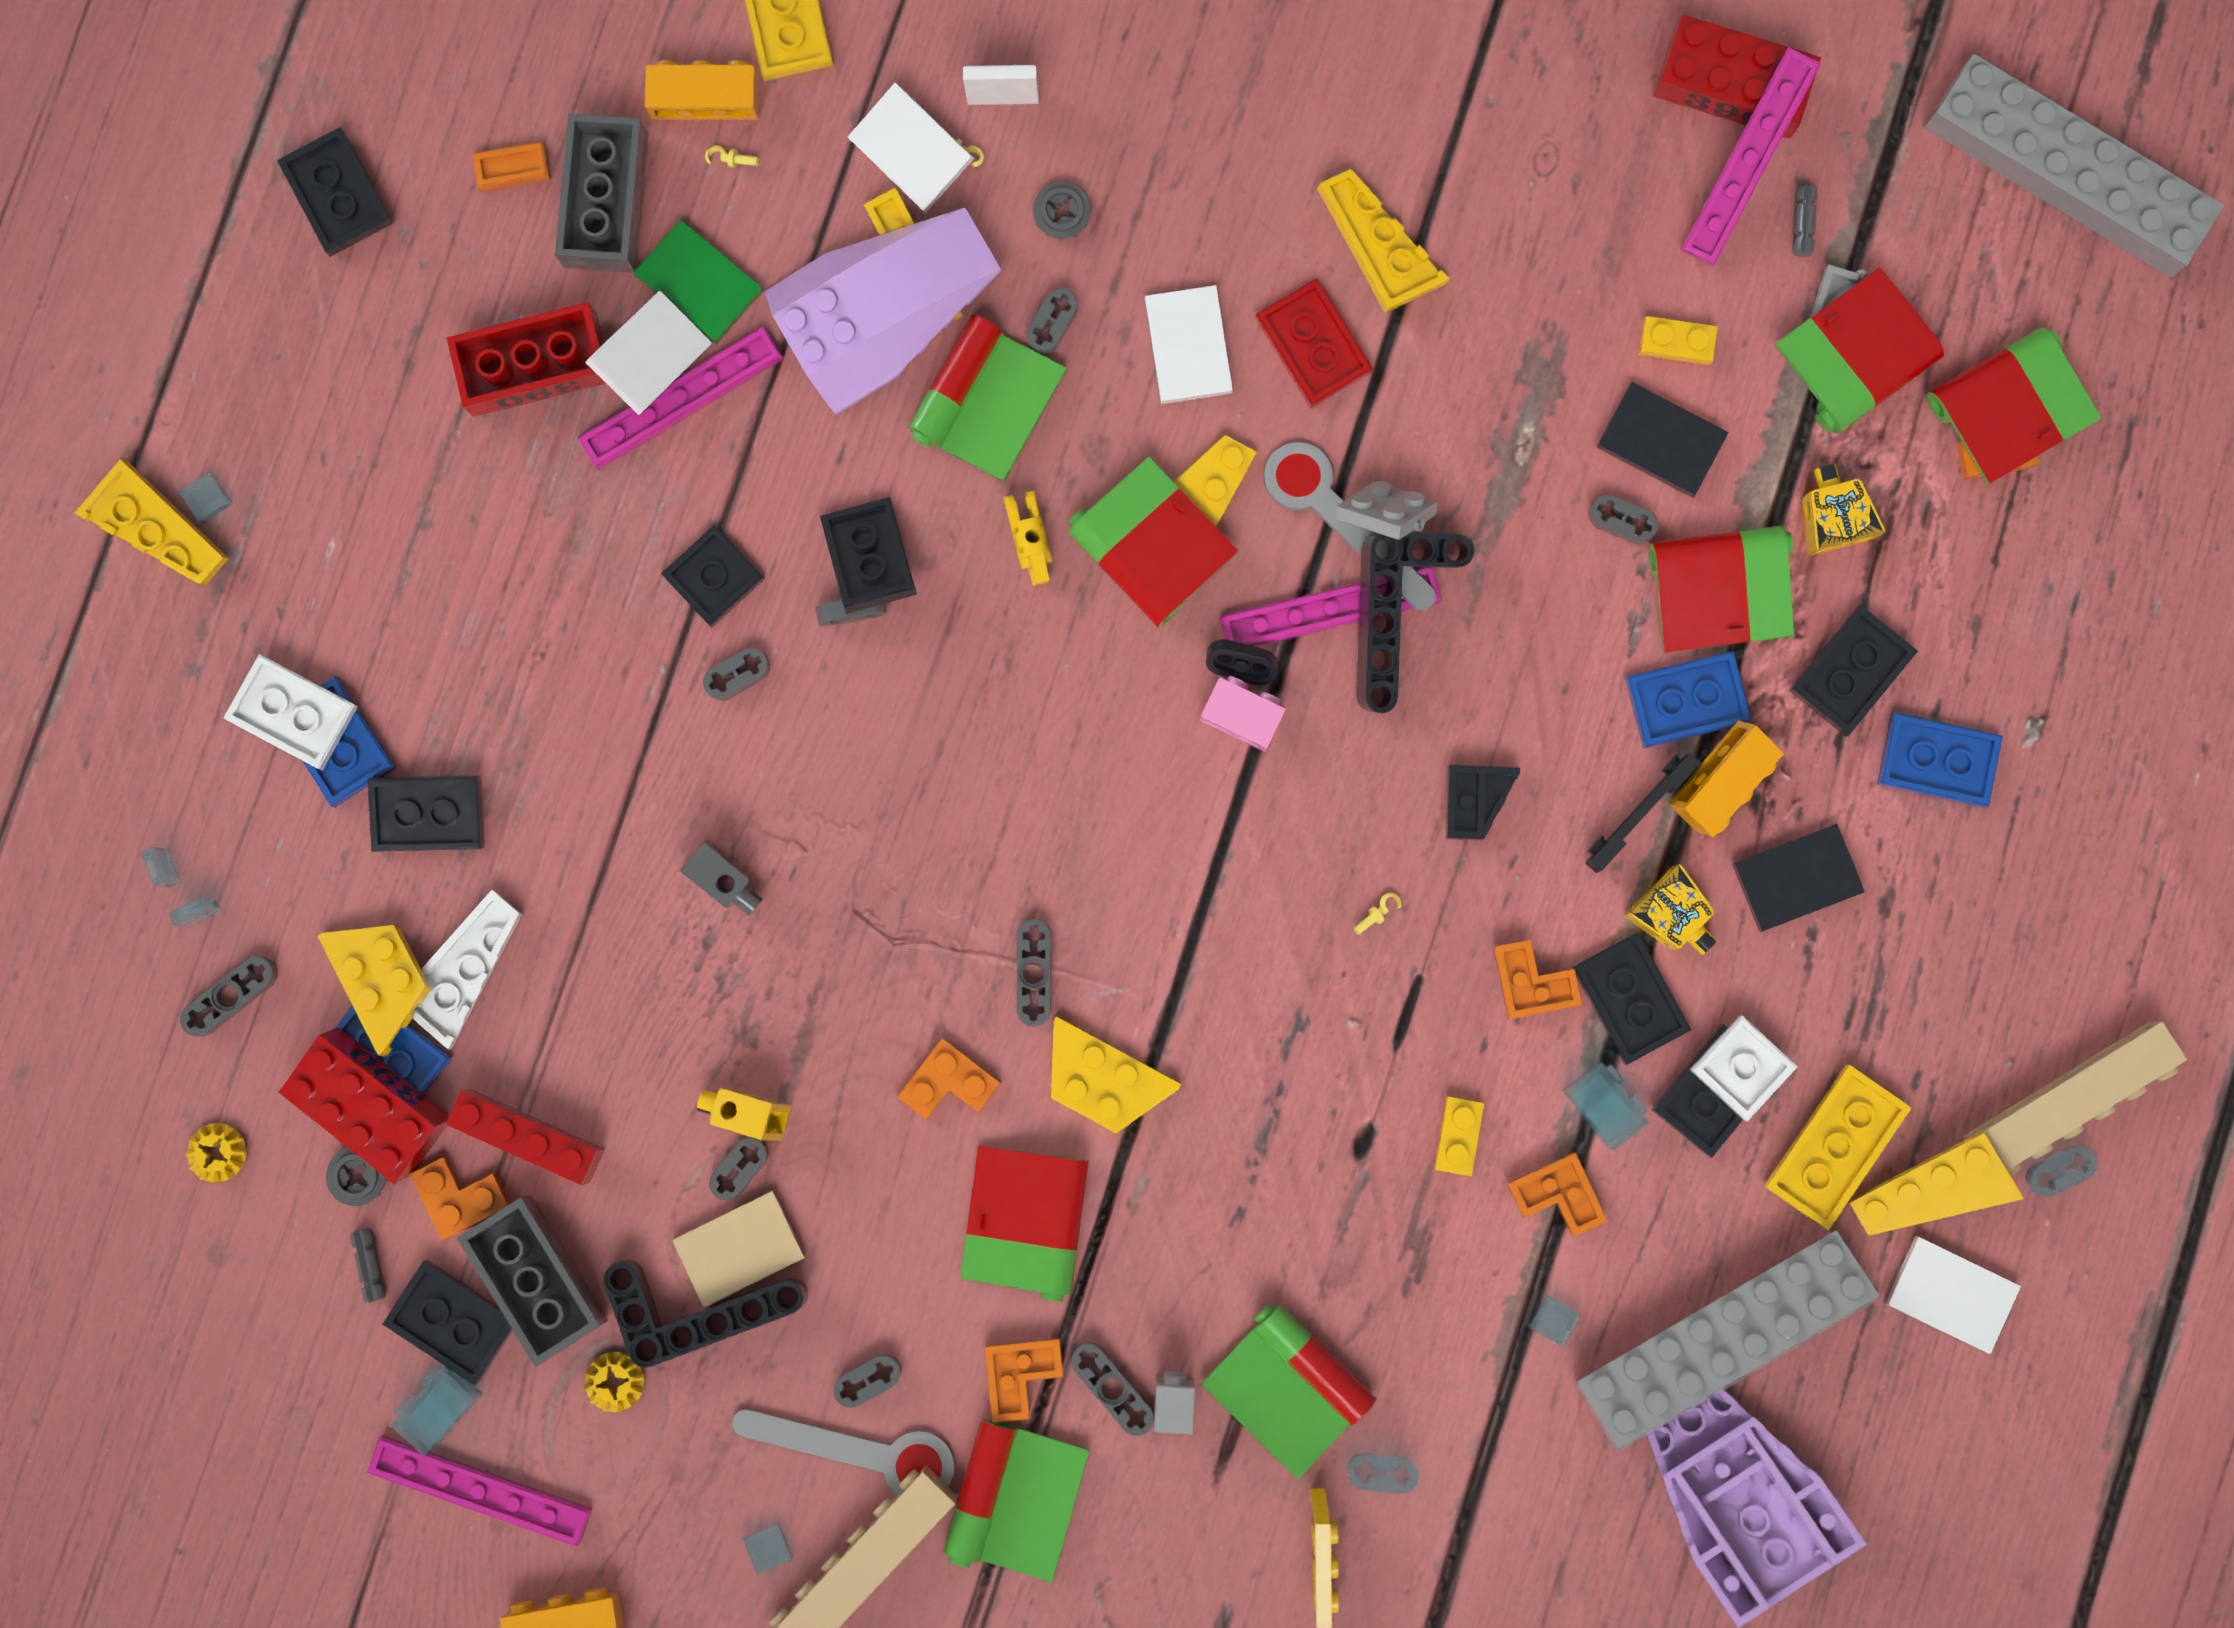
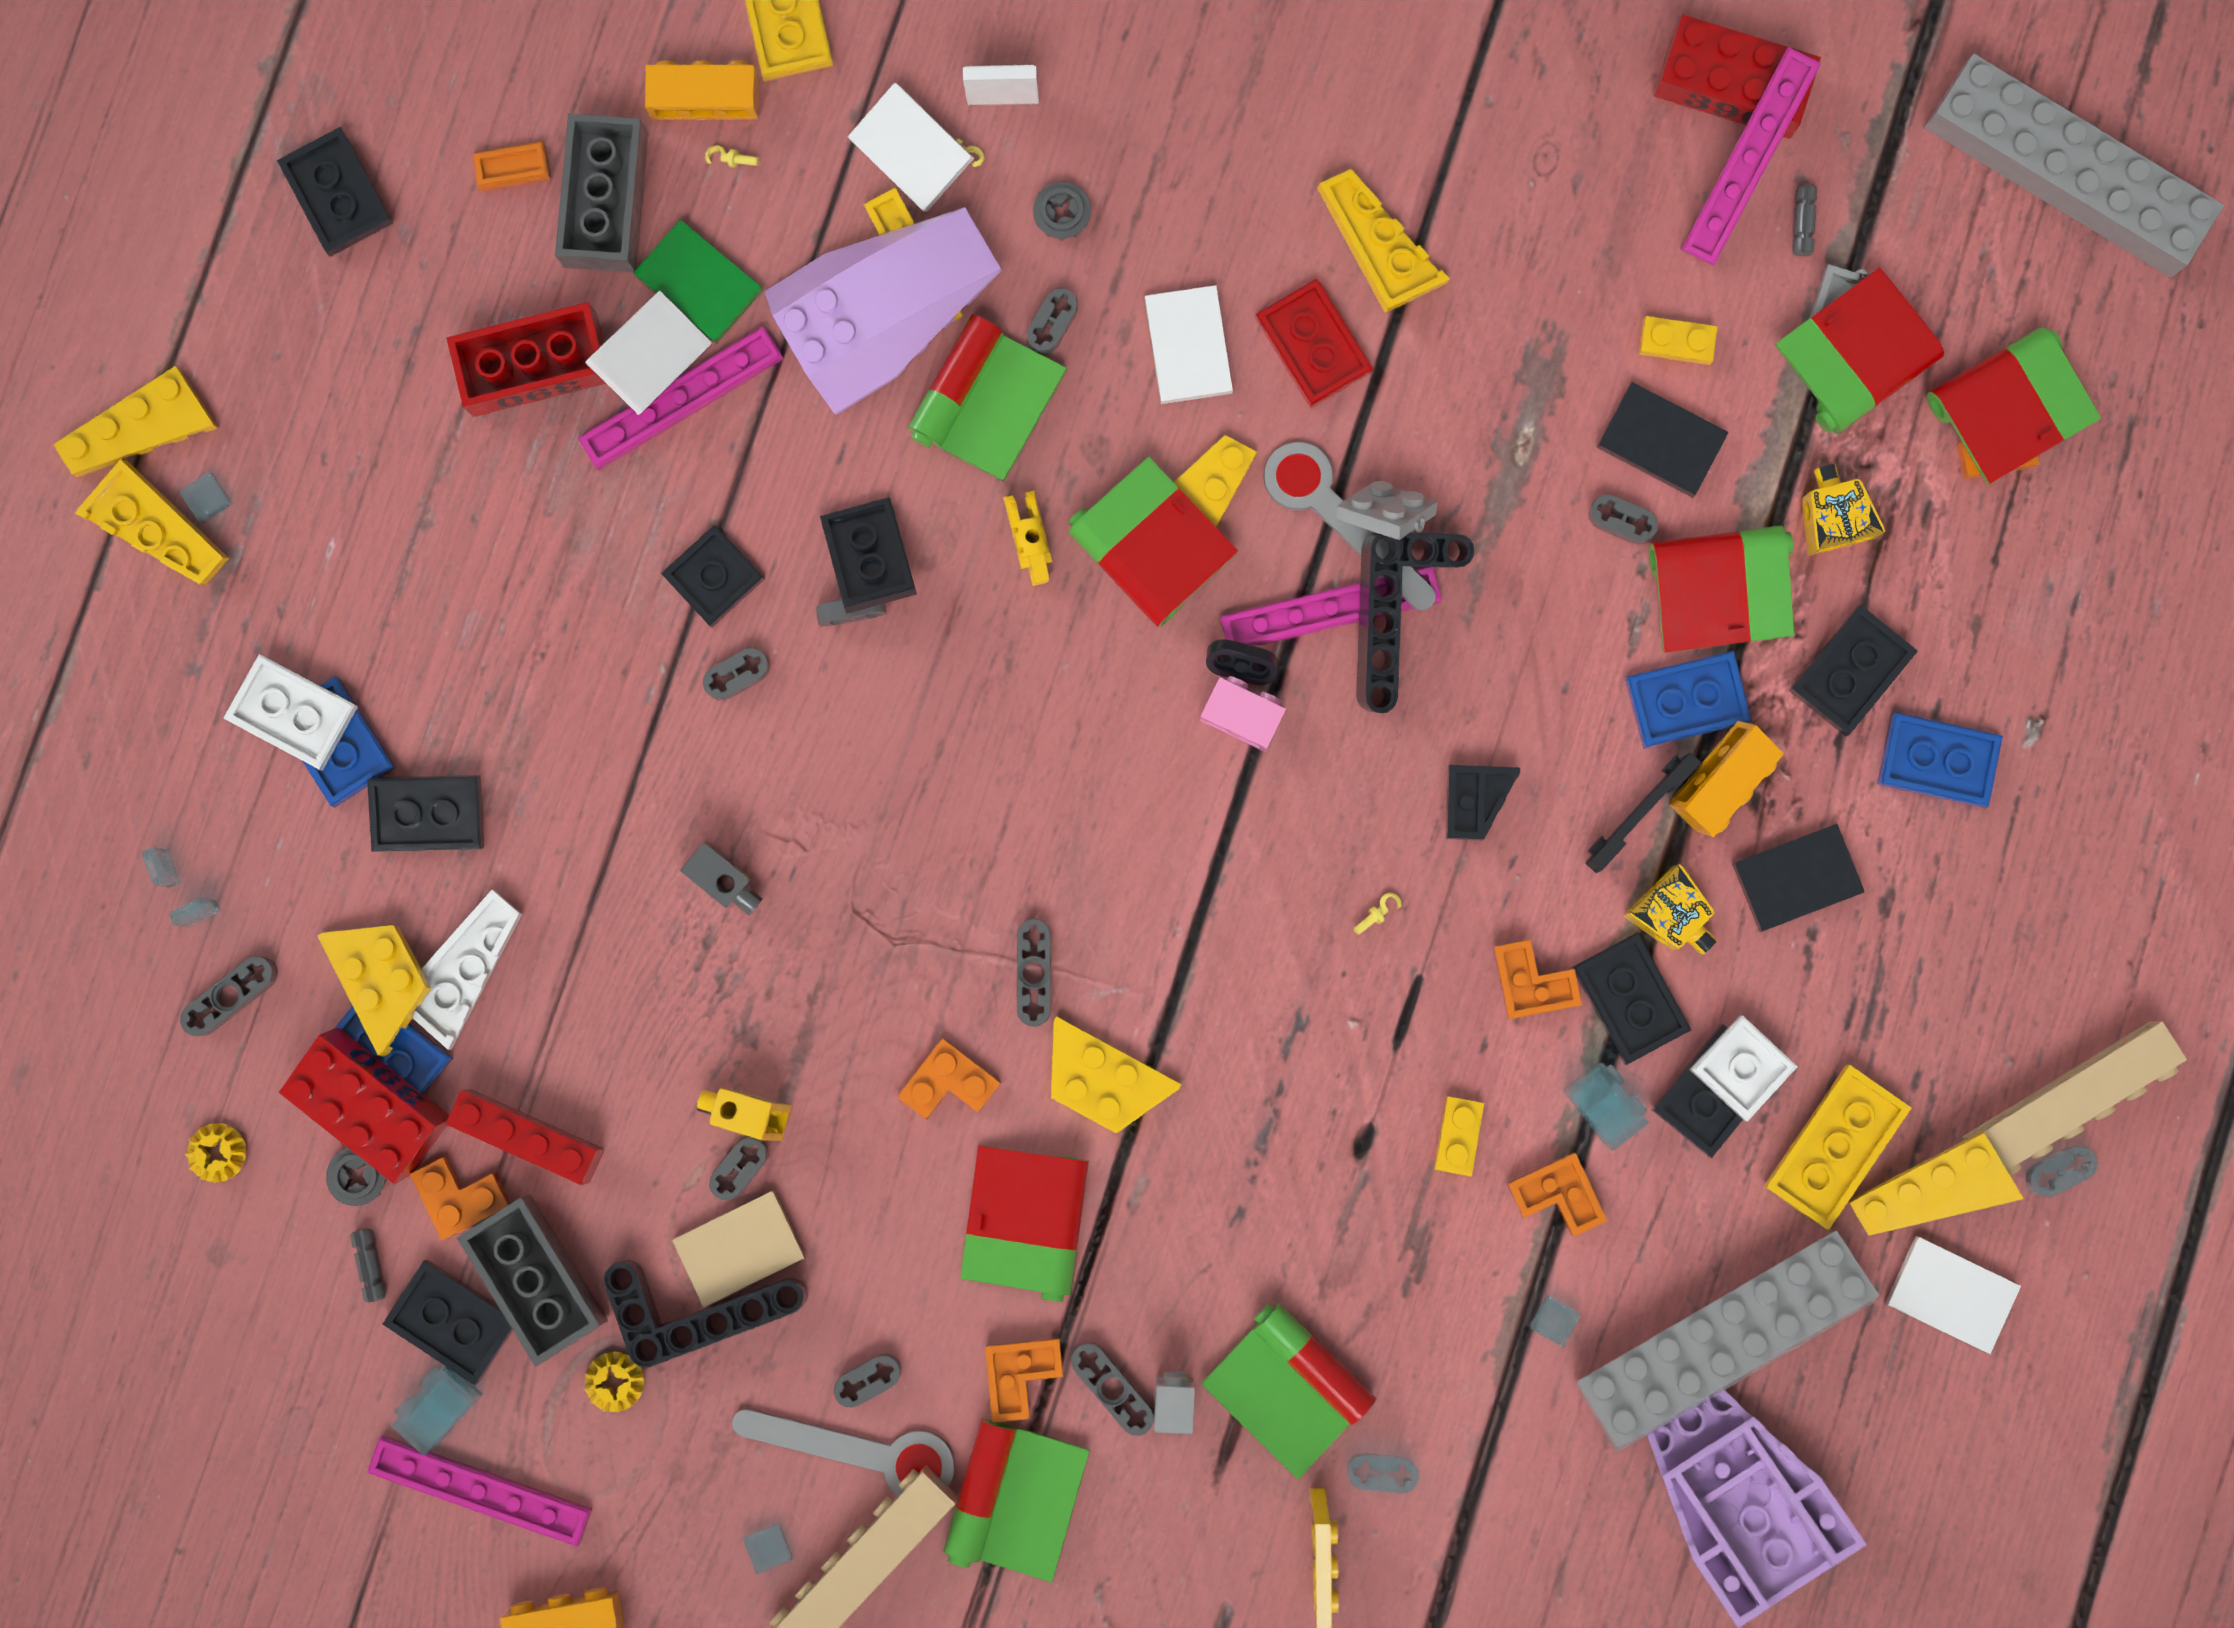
(148, 418): none -> yellow wing

